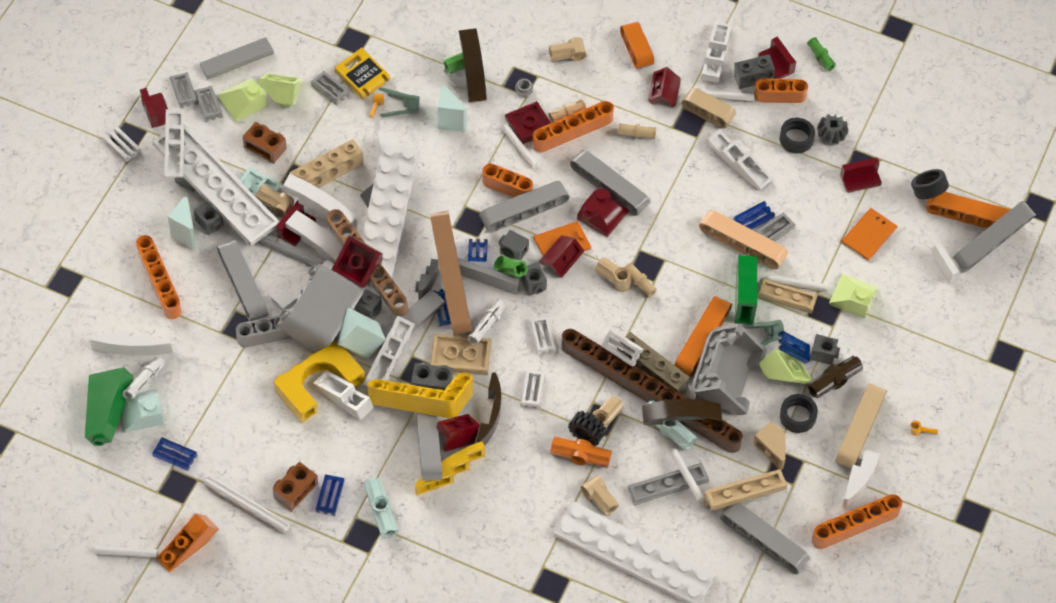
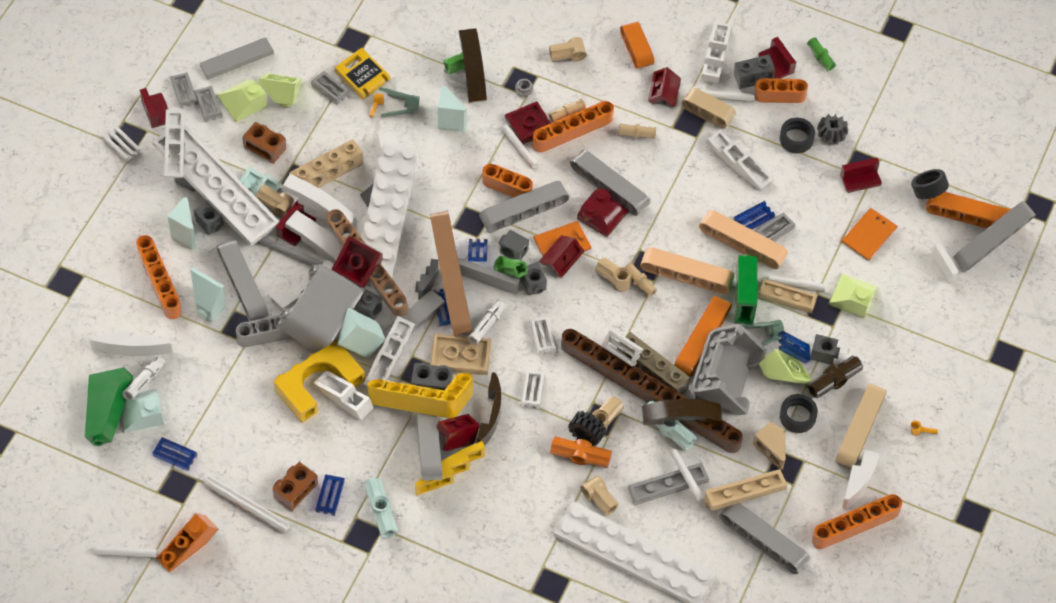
(208, 295): none -> light aqua slope
(687, 270): none -> light nougat beam

